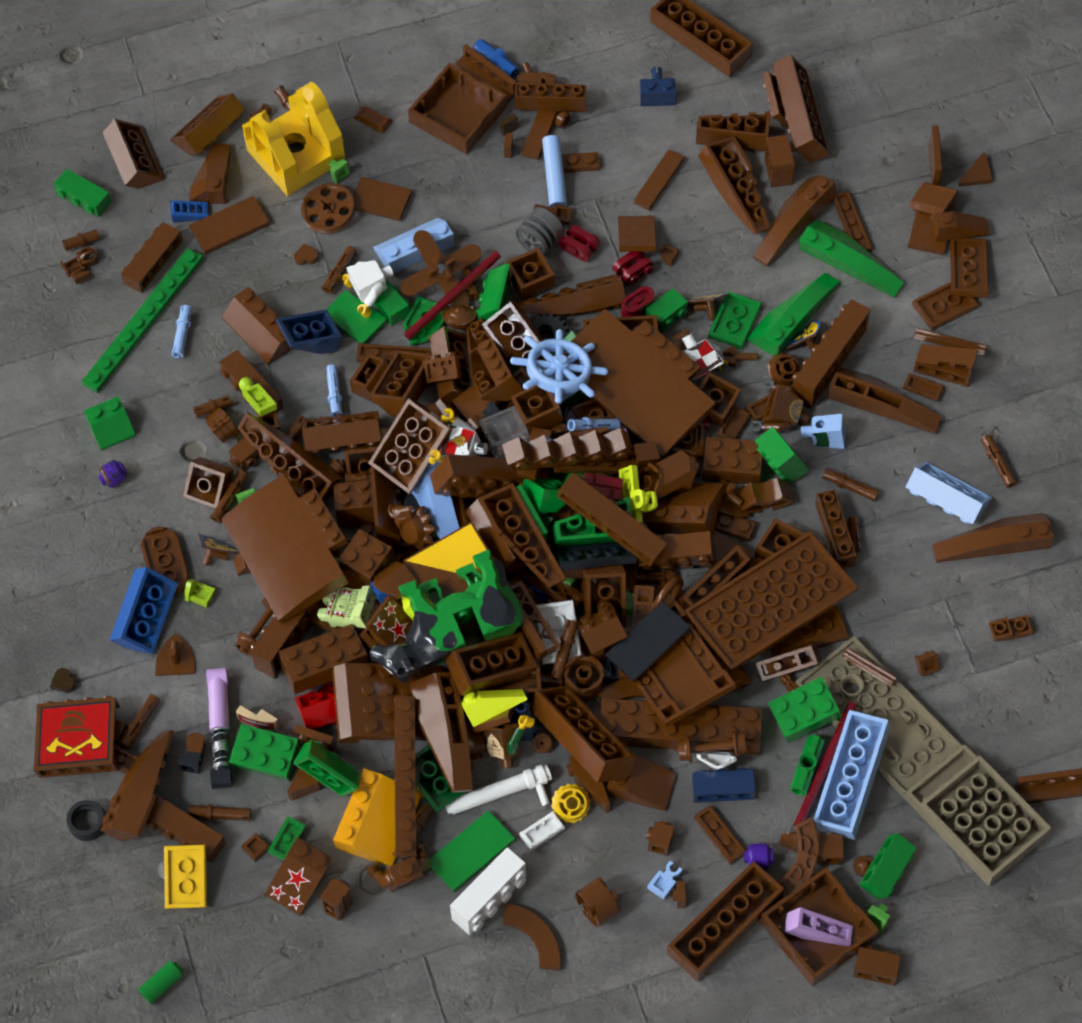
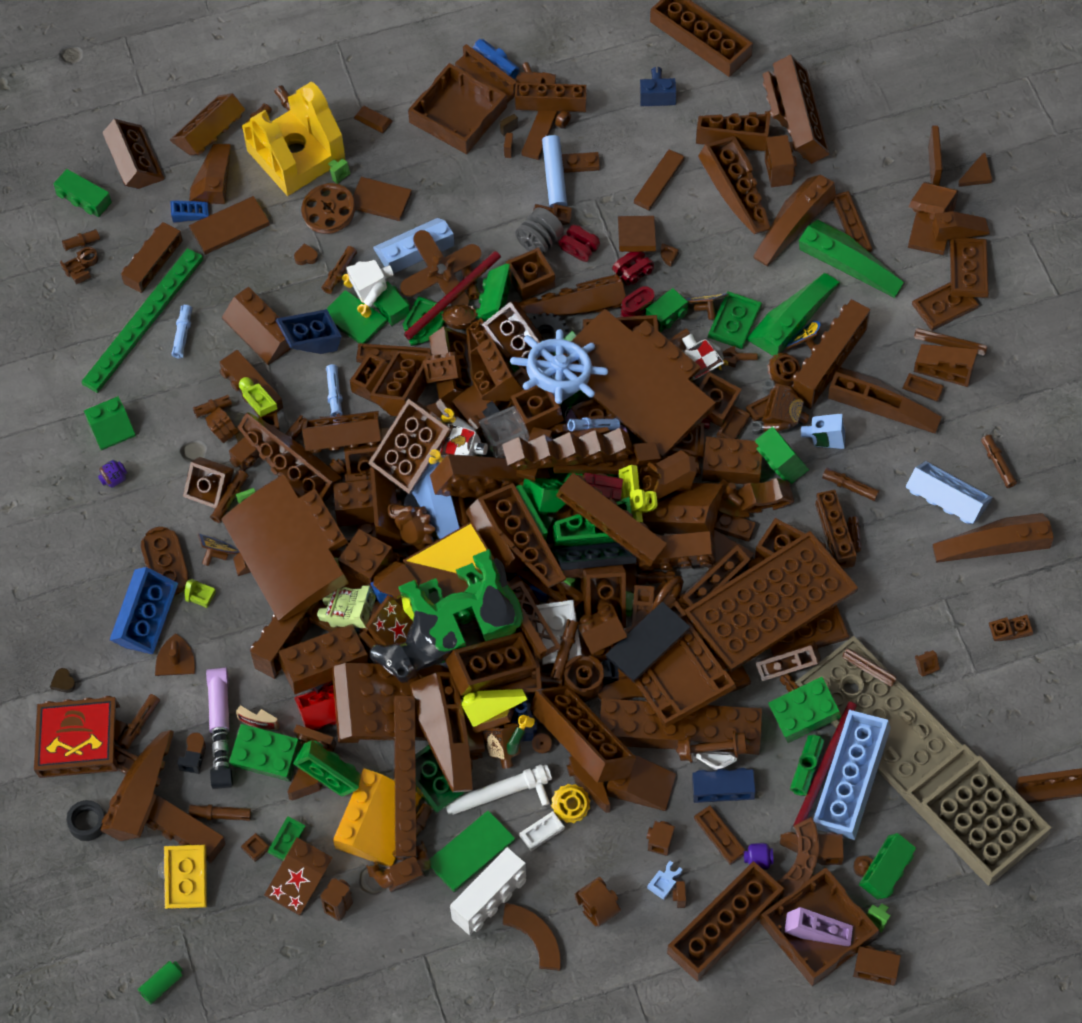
(245, 641): reddish brown piece -> none

